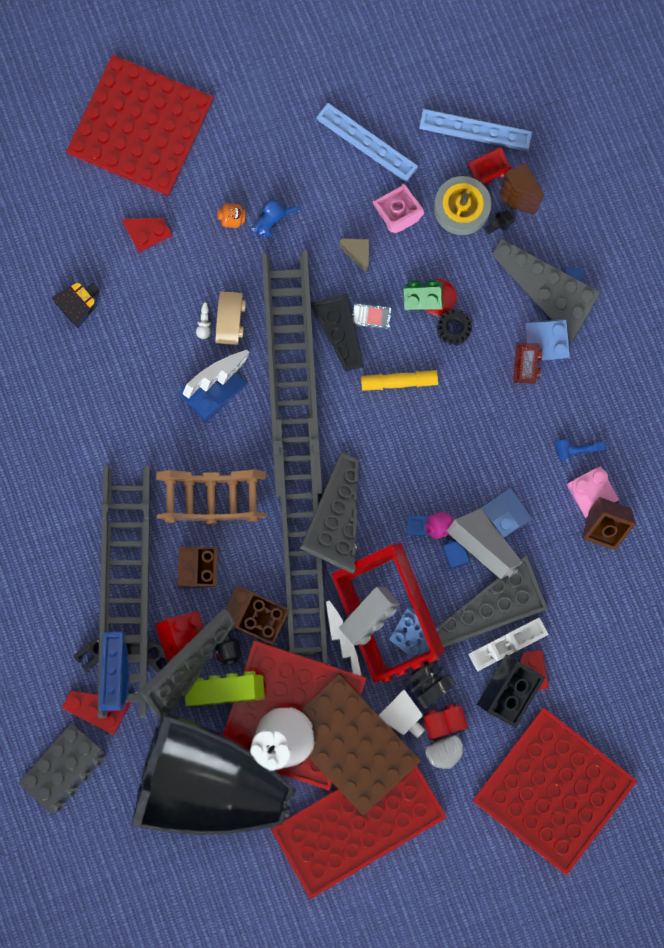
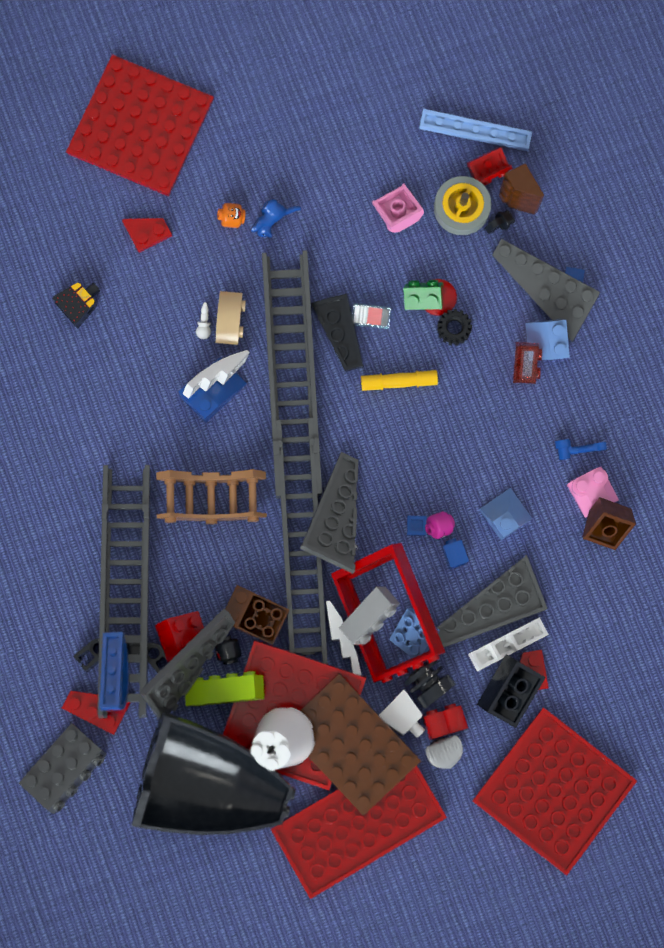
(197, 567): reddish brown slope -> none
(357, 250): dark tan slope -> none
(367, 142): light blue plate -> none
(485, 542): light grey slope -> none

